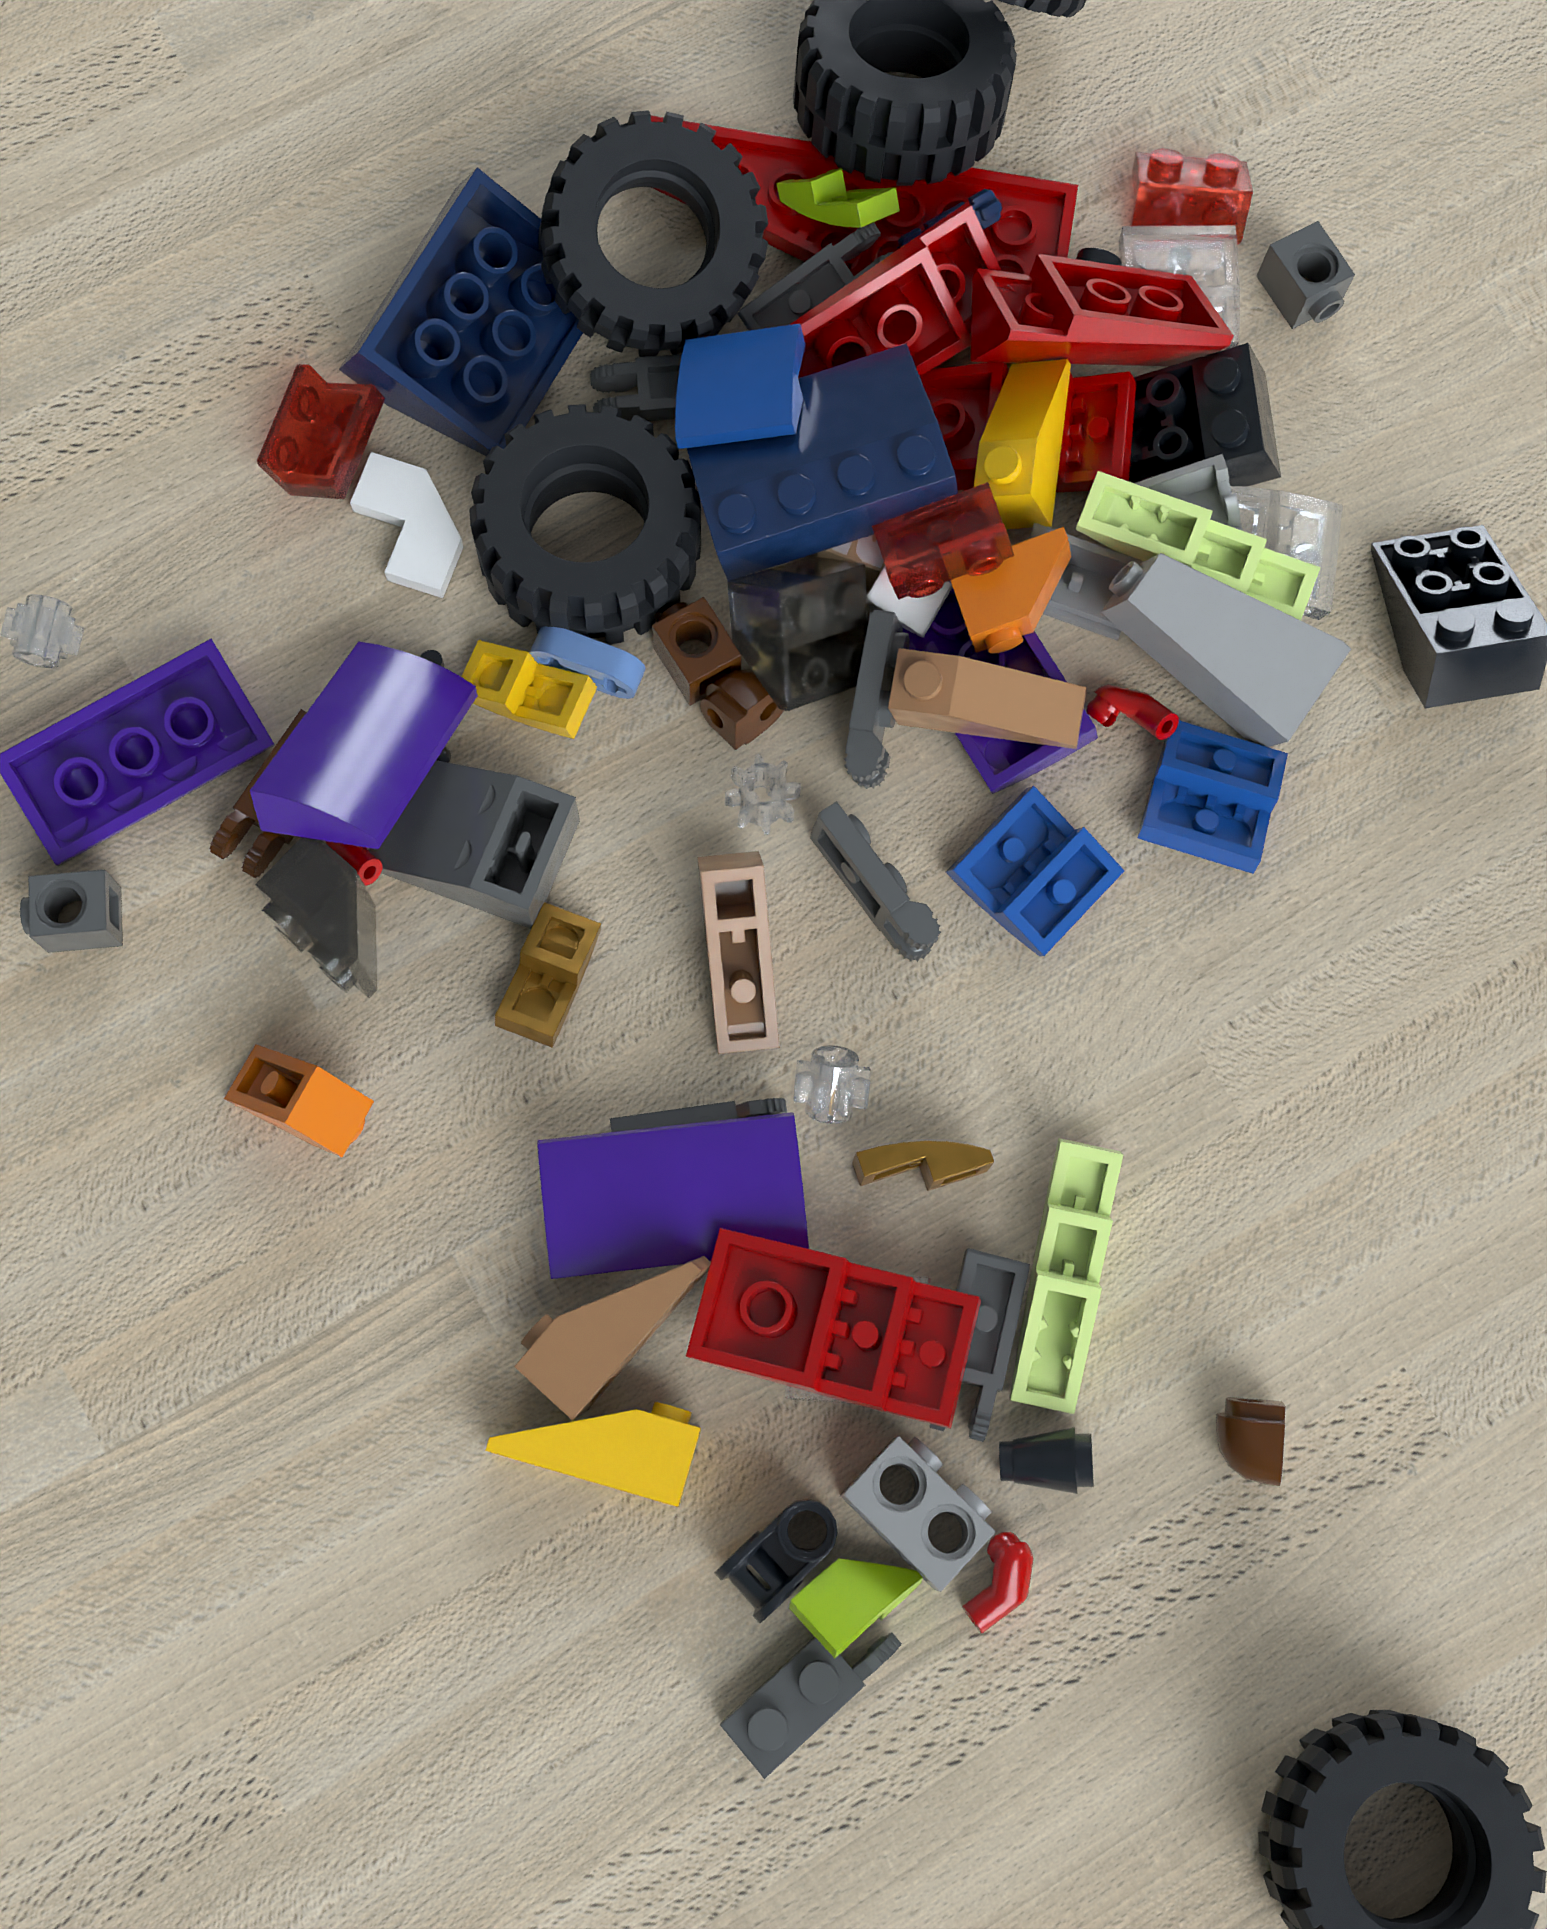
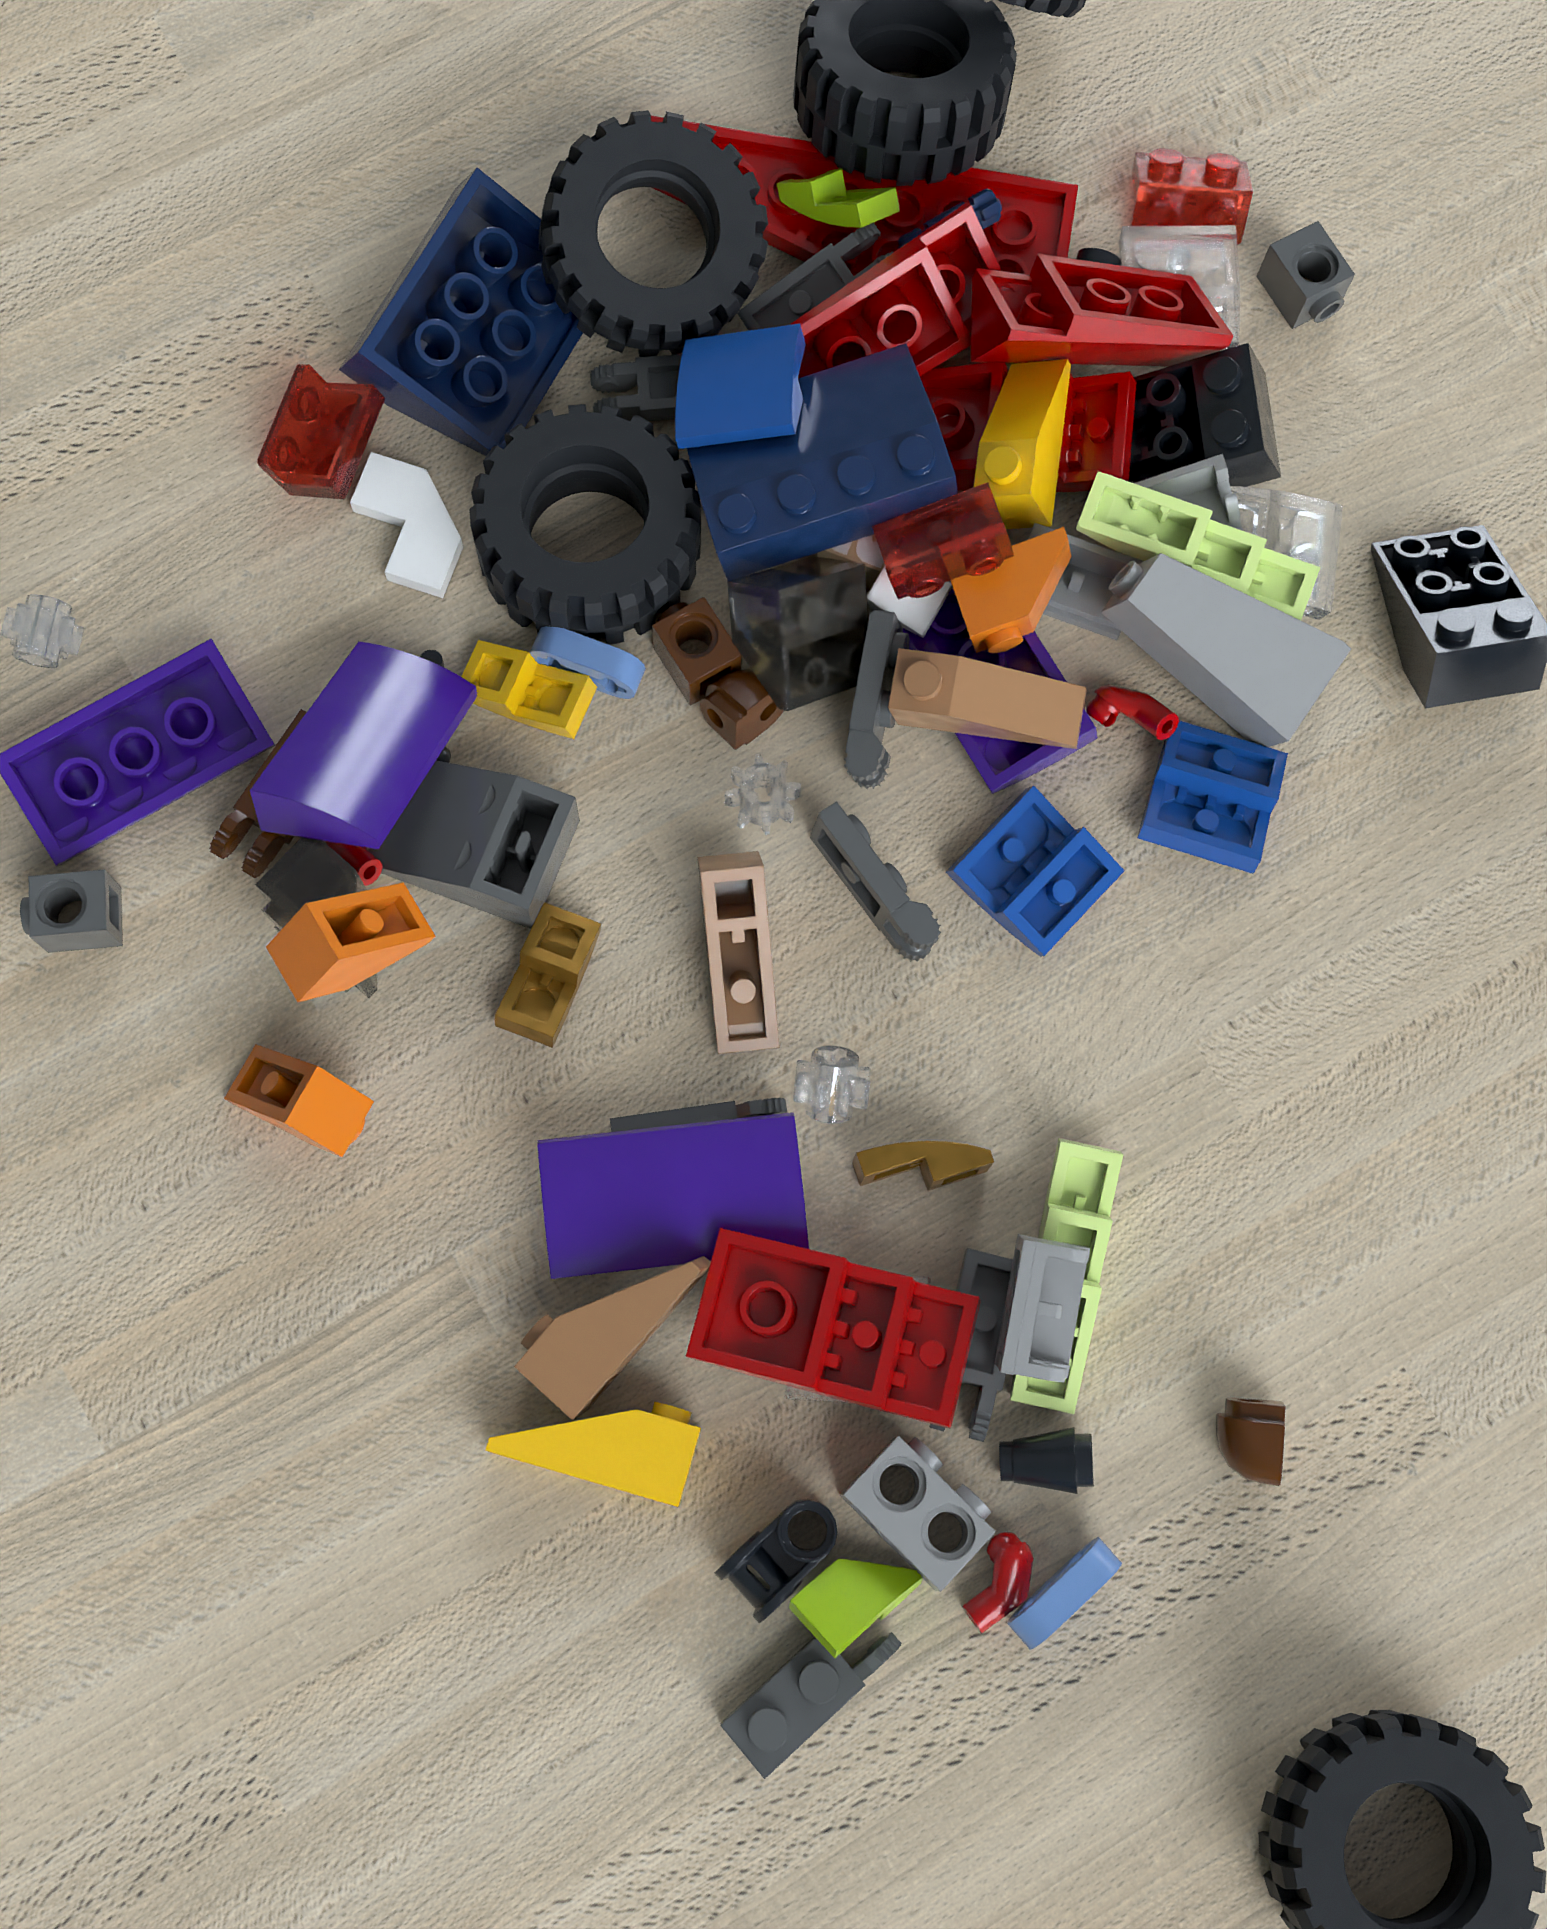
(347, 939): none -> orange slope
(1041, 1308): none -> light grey hinge
(1064, 1593): none -> medium blue beam

